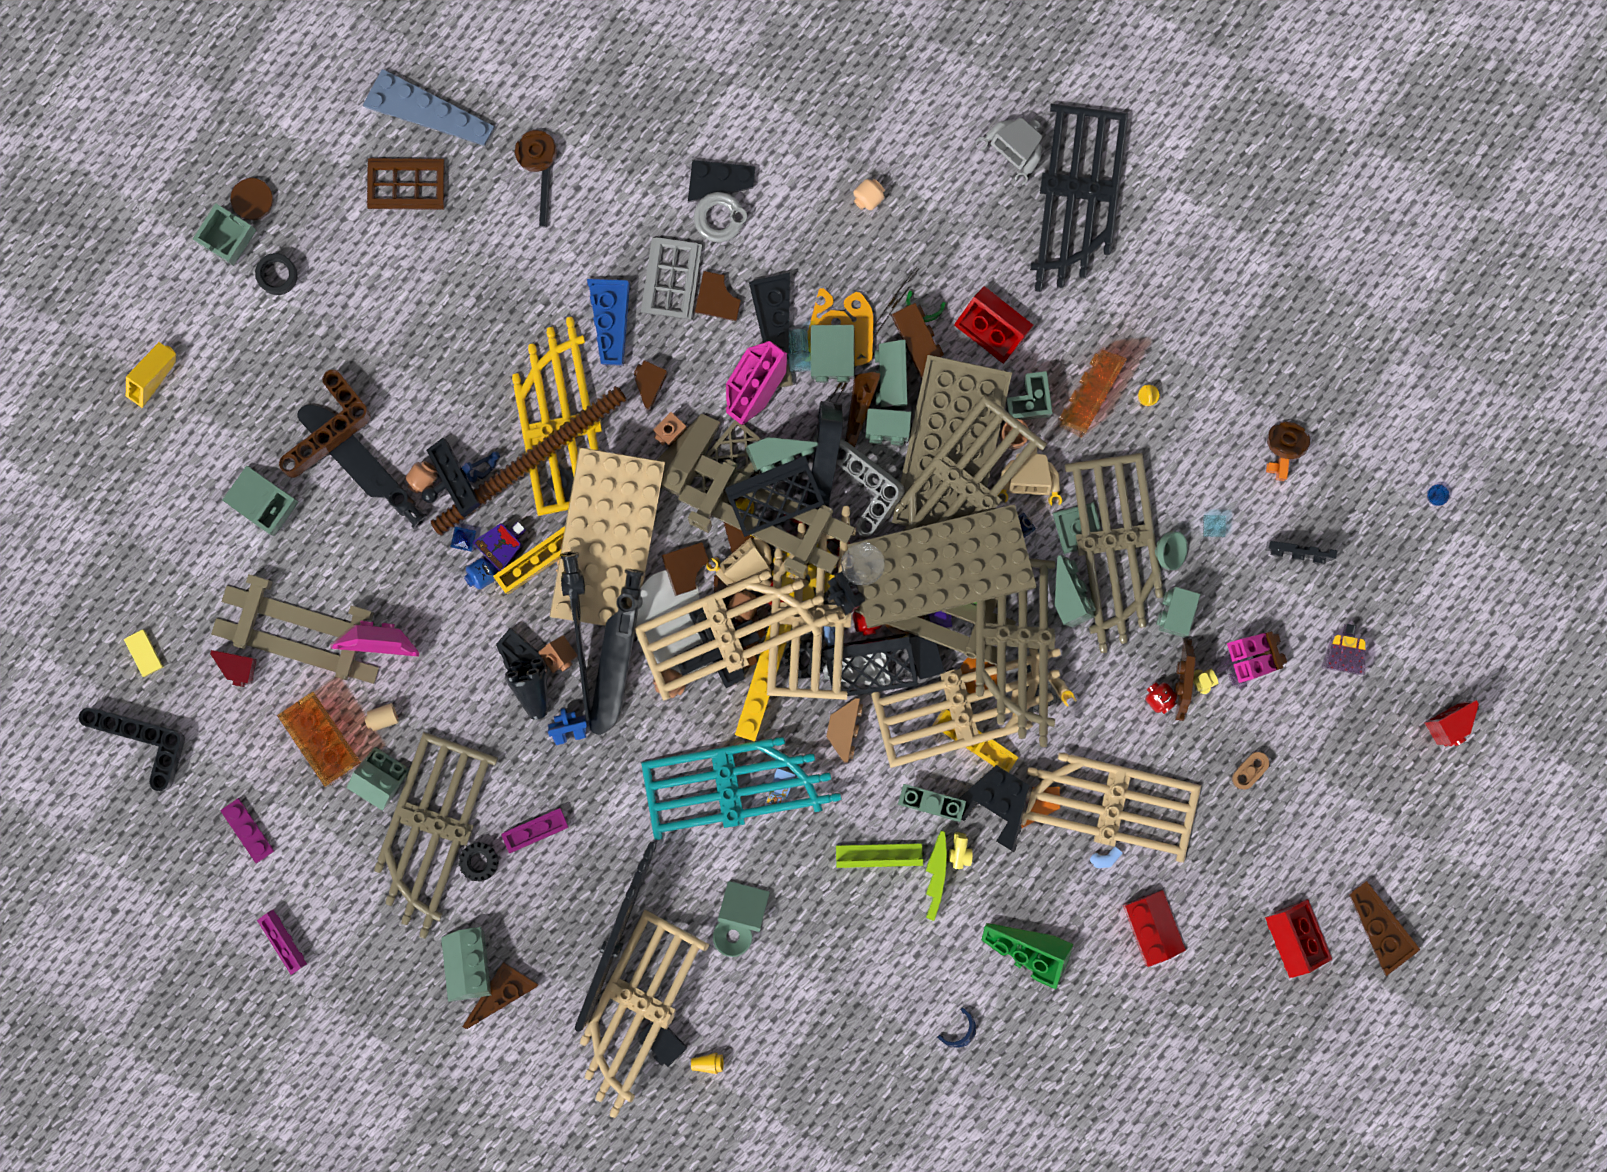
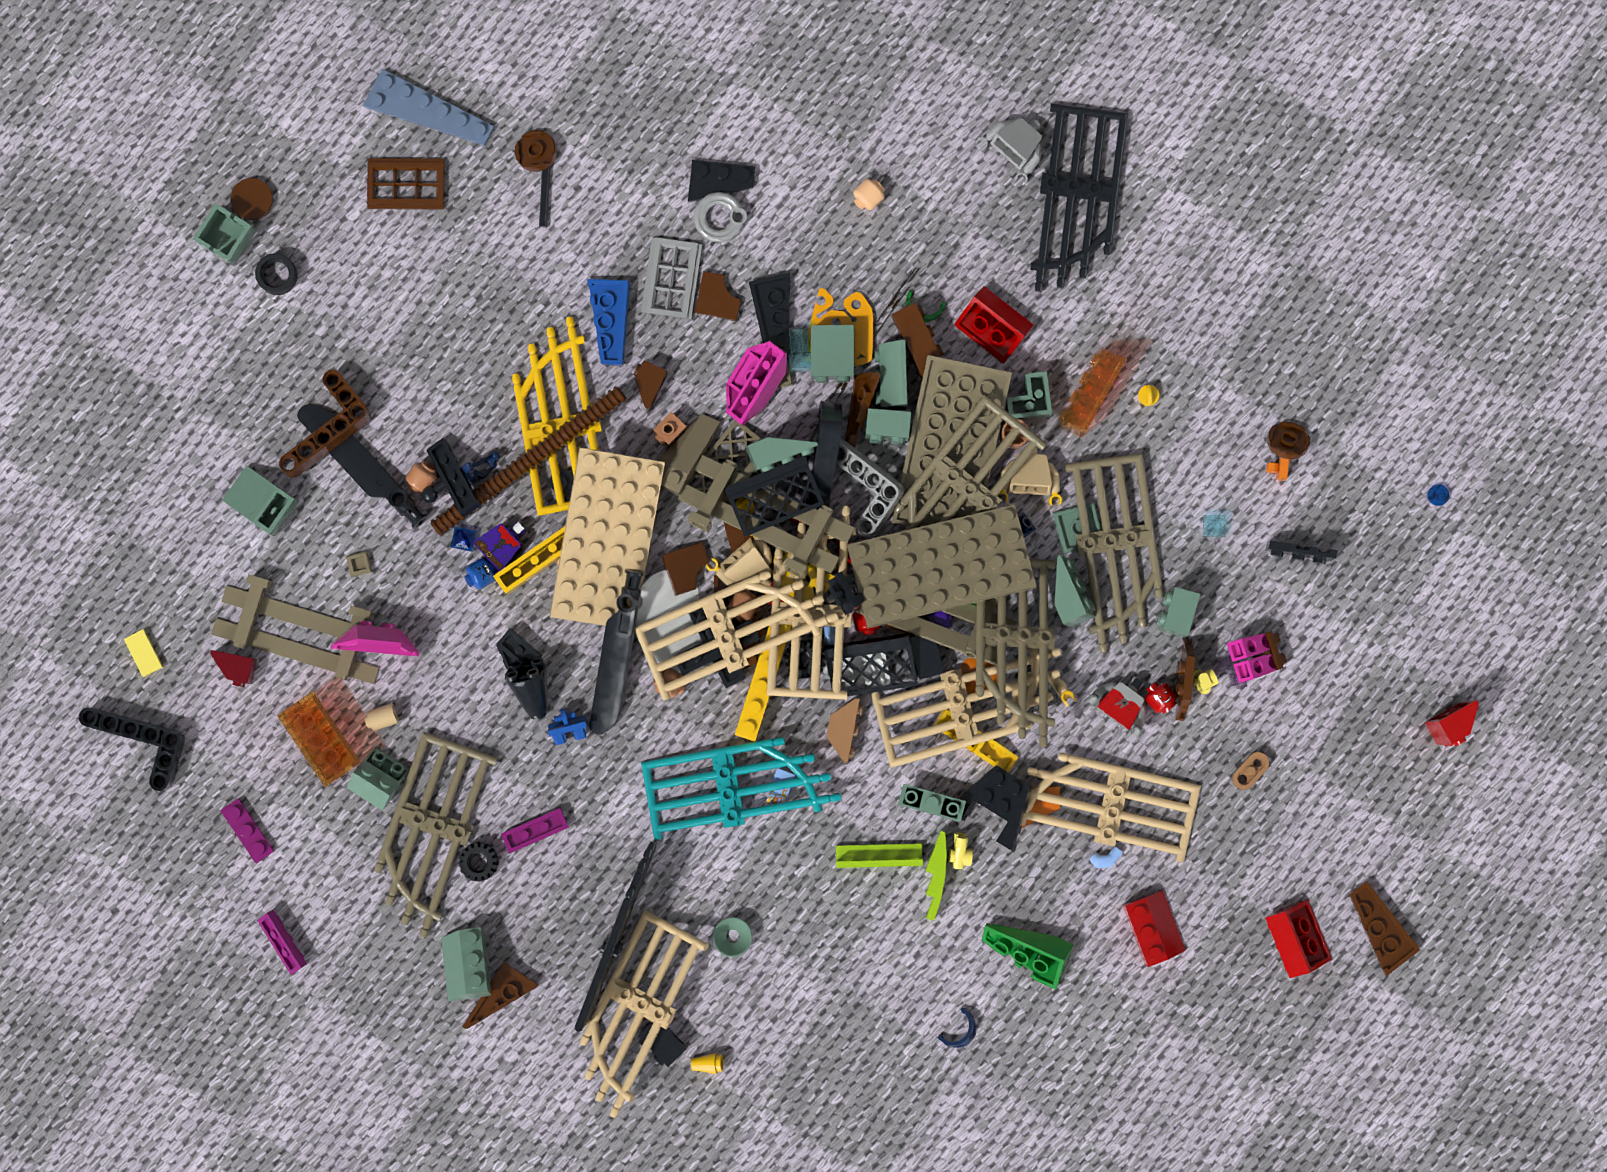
(149, 373): yellow slope -> none
(359, 564): none -> dark tan tile
(558, 654): nougat brick -> none
(574, 585): black piece -> none
(743, 906): sand green tile -> none
(863, 564): clear dish -> none
(1121, 705): none -> torso
(1175, 550): sand green piece -> none
(1345, 652): clear purple torso -> none

